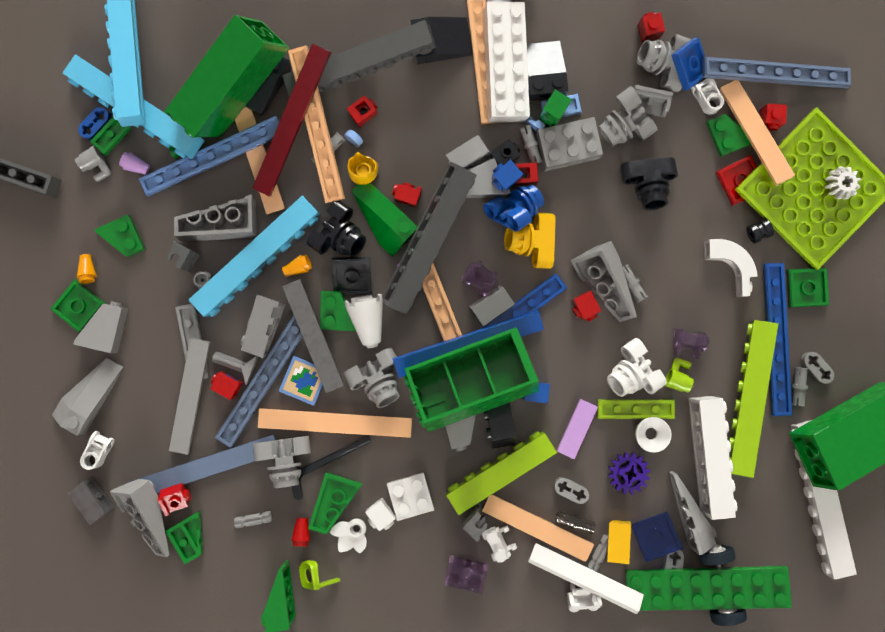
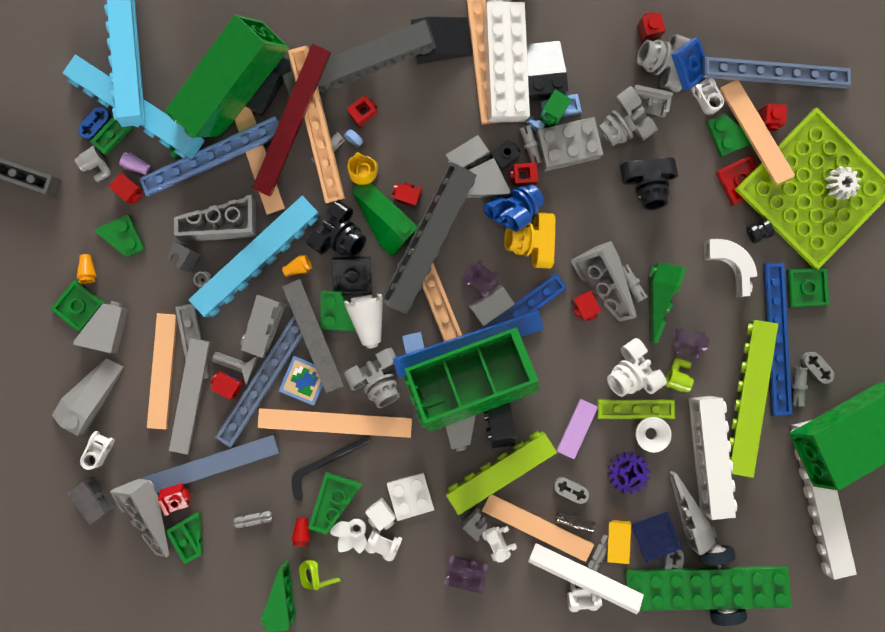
(126, 188): none -> red brick
(162, 371): none -> light nougat tile
(282, 451): light grey beam -> none
(382, 545): none -> white piece
(413, 342): none -> light blue tile
(506, 176): blue brick -> none
(541, 396): blue brick -> none
(663, 284): none -> green wedge

